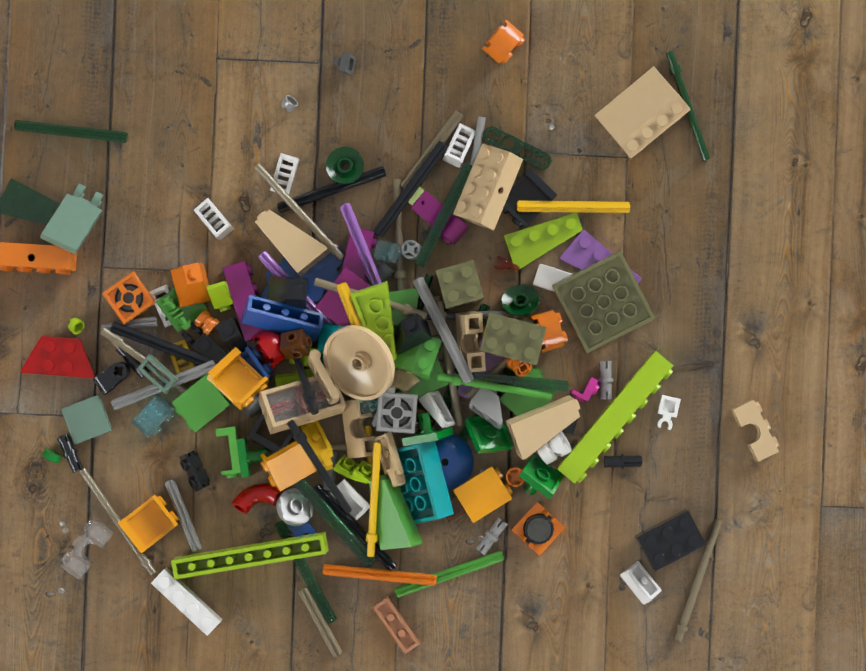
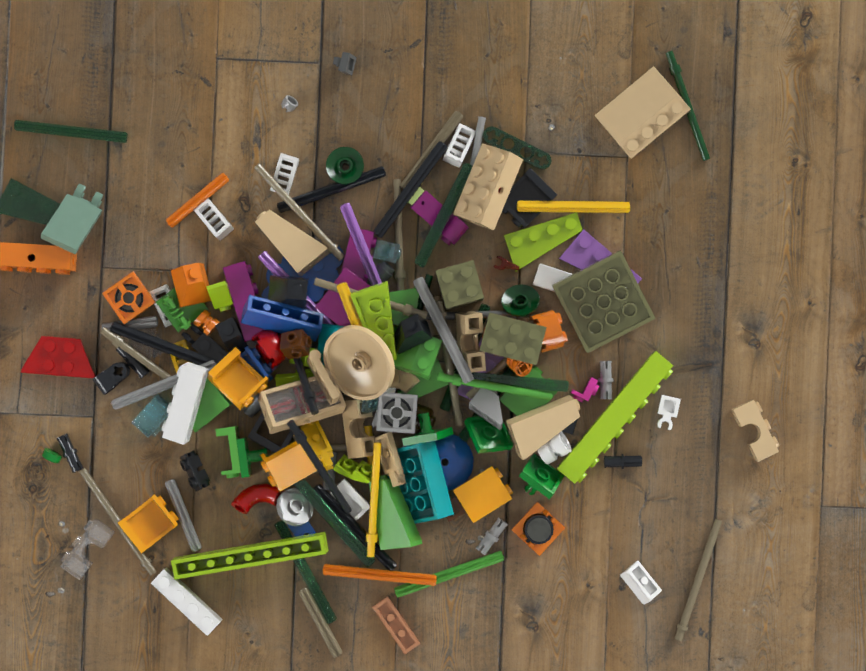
(76, 325): lime hinge -> none
(87, 419): sand green slope -> none
(165, 390): sand green tile -> none
(185, 403): none -> white brick
(195, 201): none -> orange axle
(409, 247): light grey wheel -> none
(437, 408): white slope -> none
(503, 42): orange brick -> none
(514, 479): orange wheel -> none
(670, 540): black brick -> none

